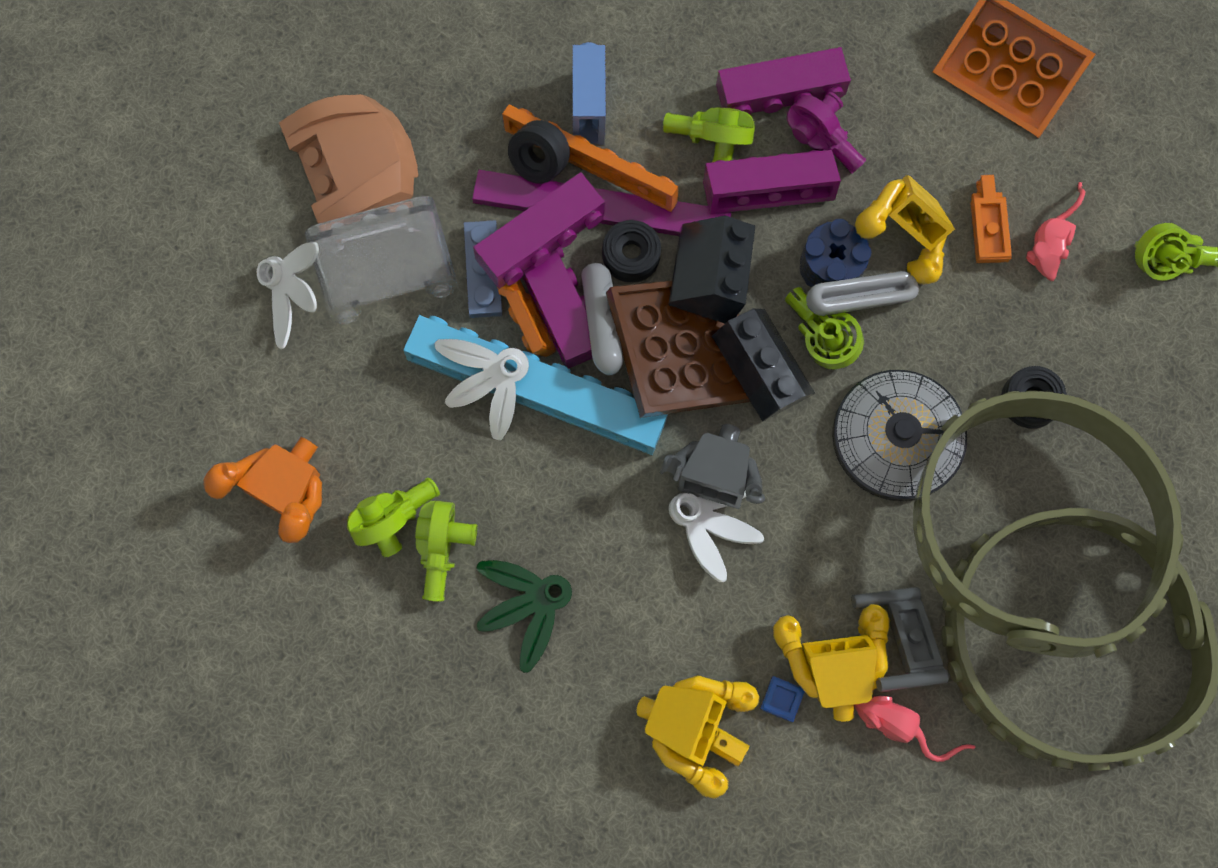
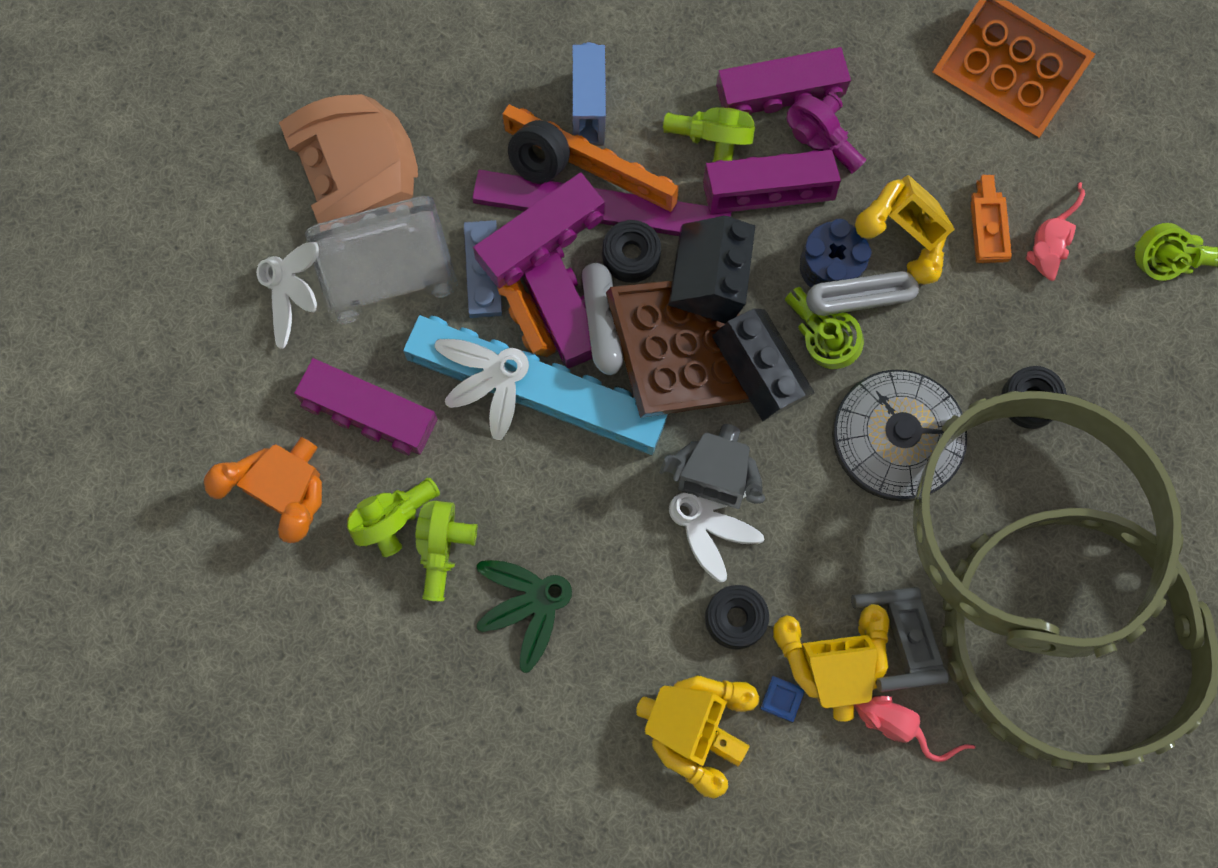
(366, 407): none -> magenta brick
(737, 597): none -> black tyre

